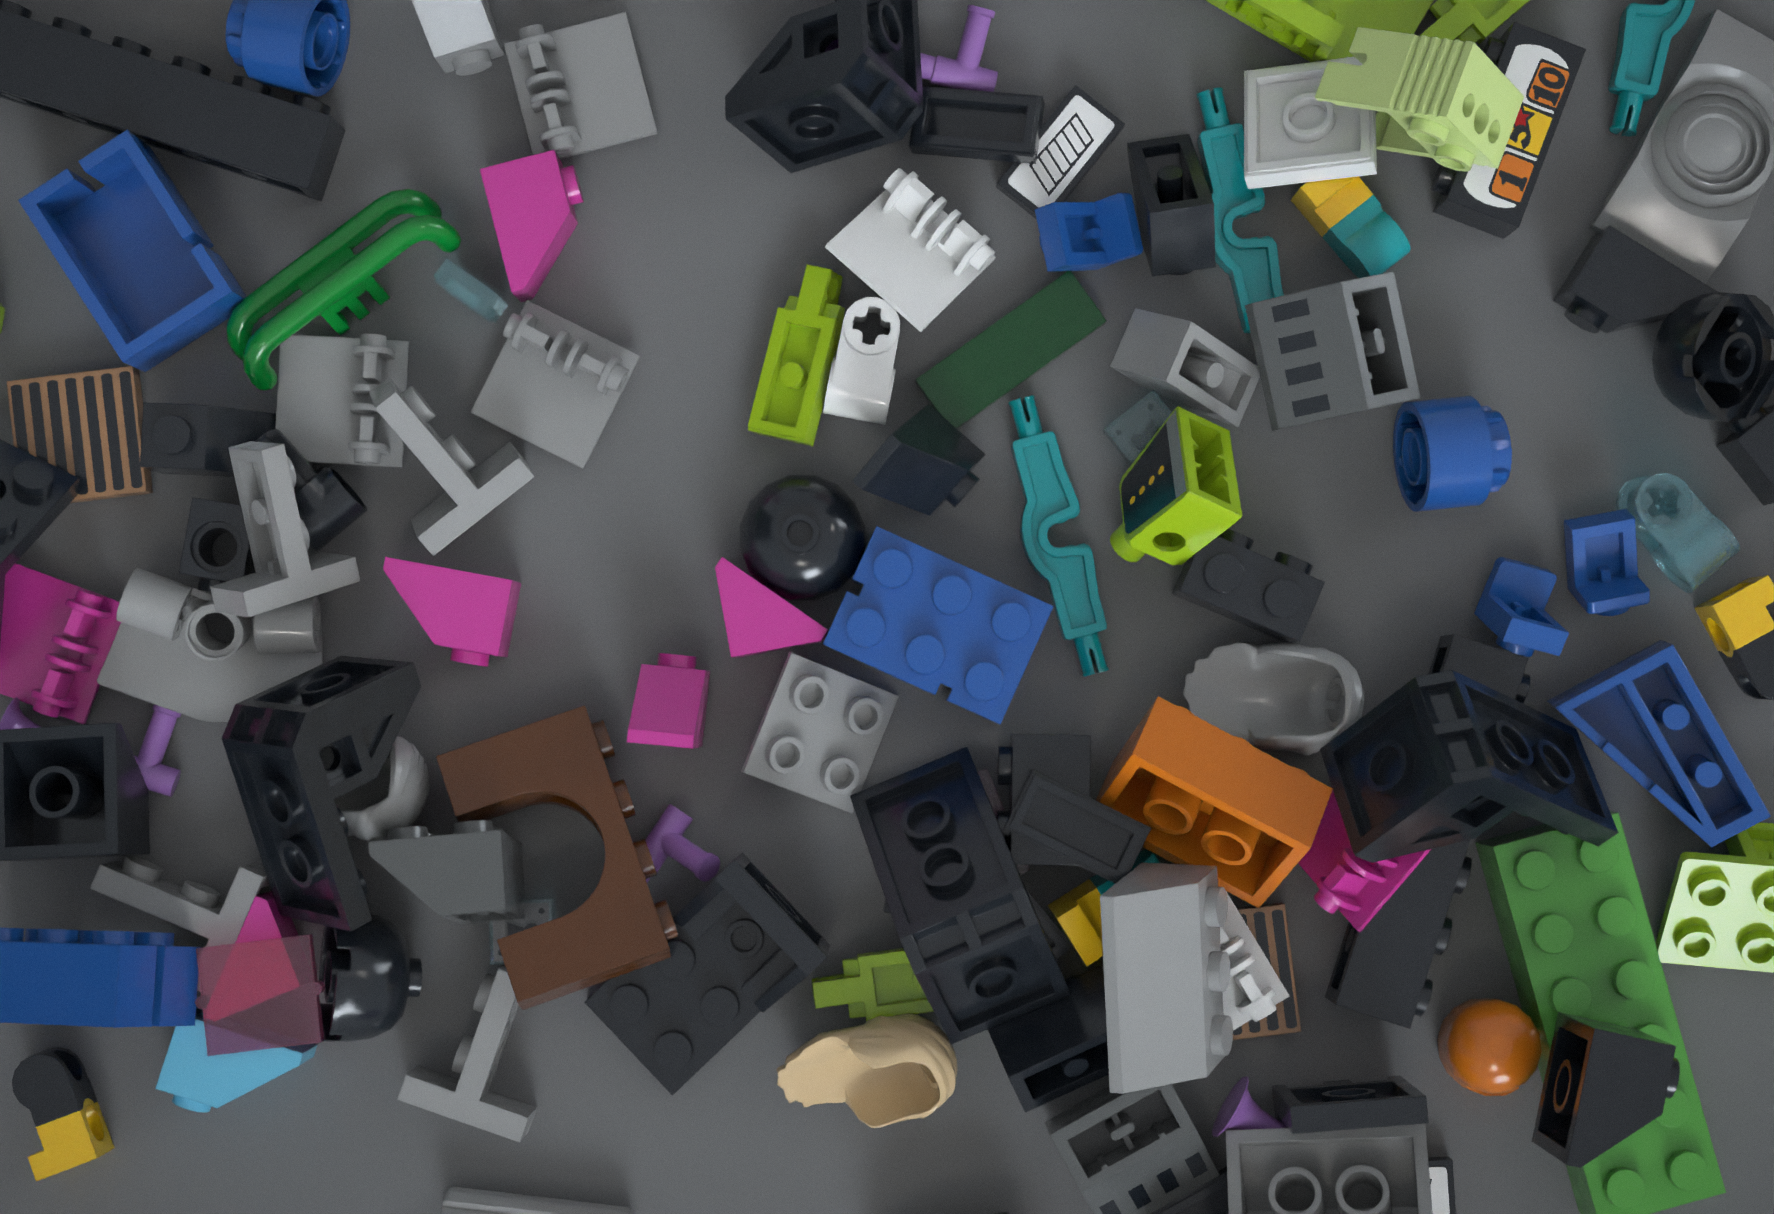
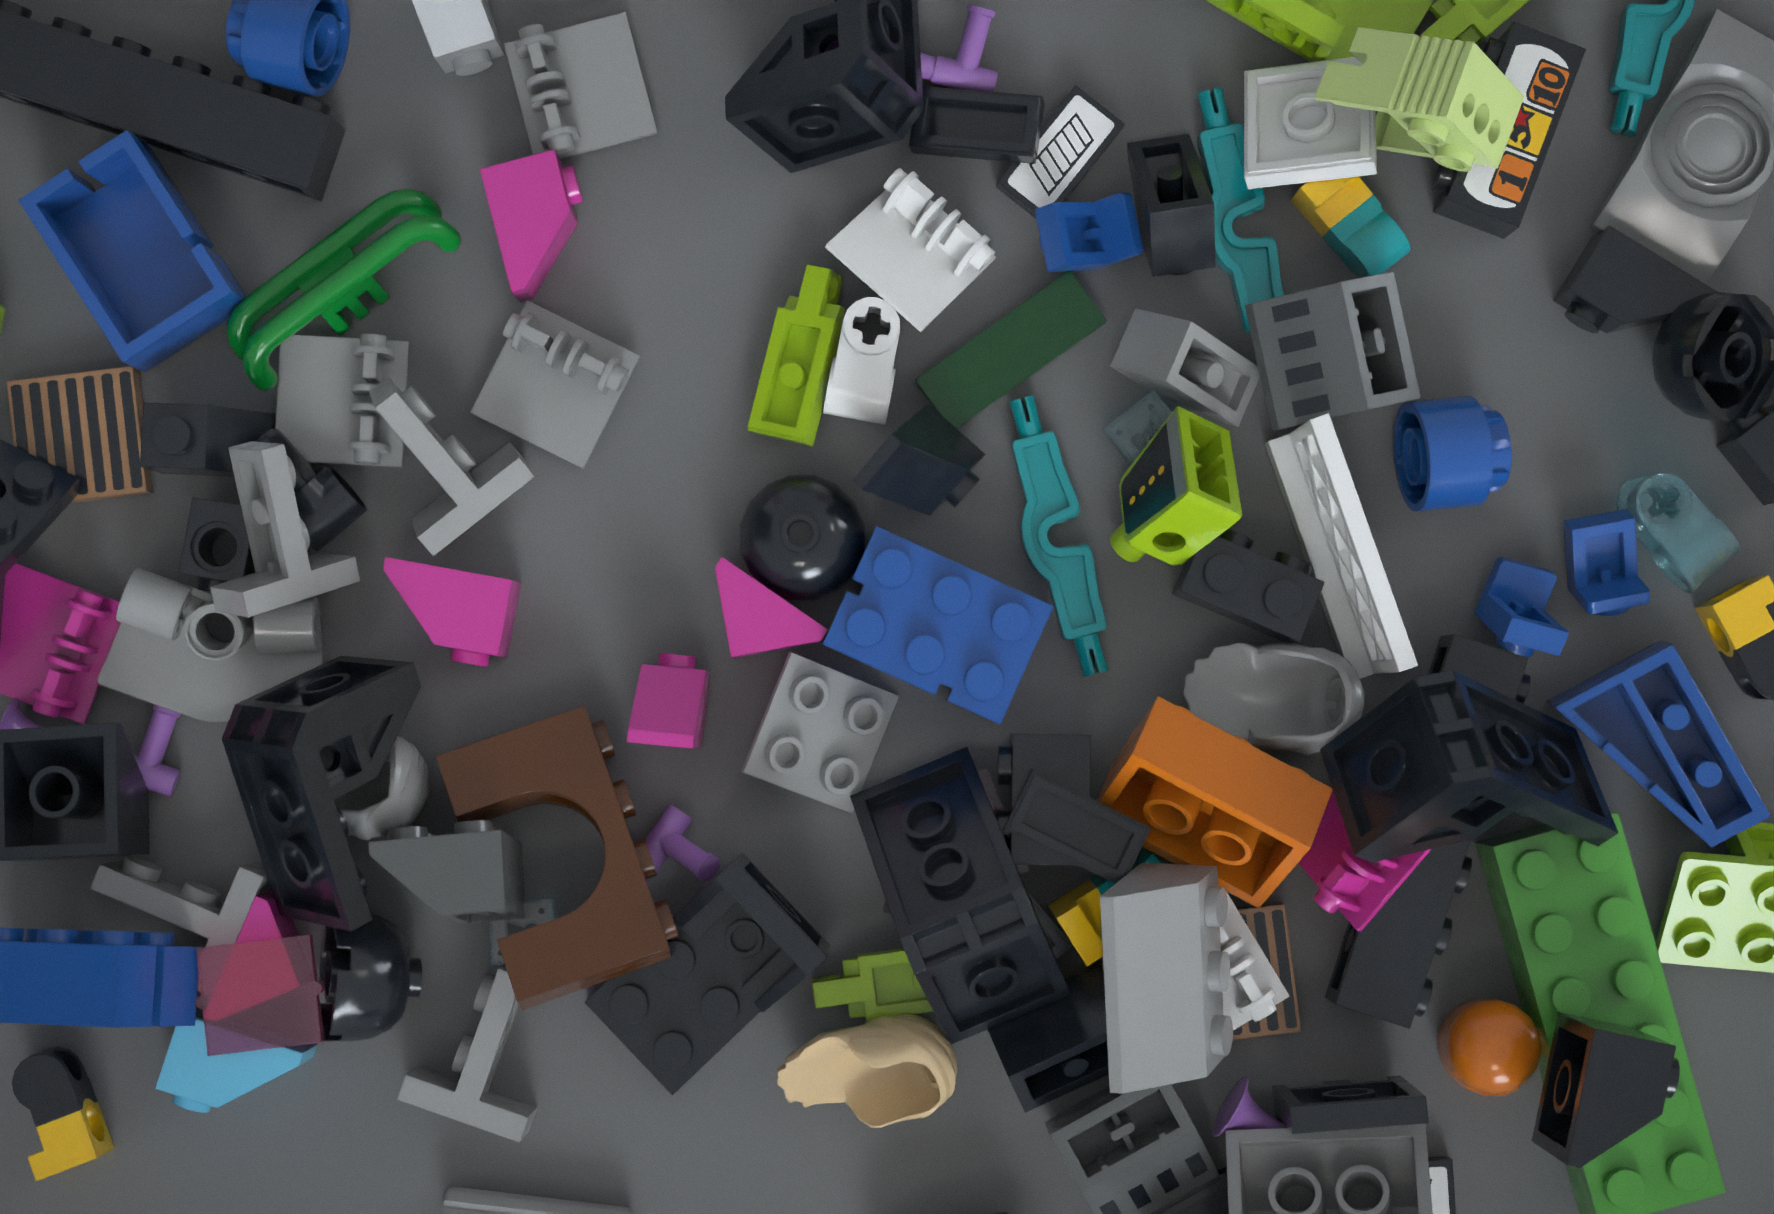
(470, 291): clear light blue tile -> none
(1340, 549): none -> white fence

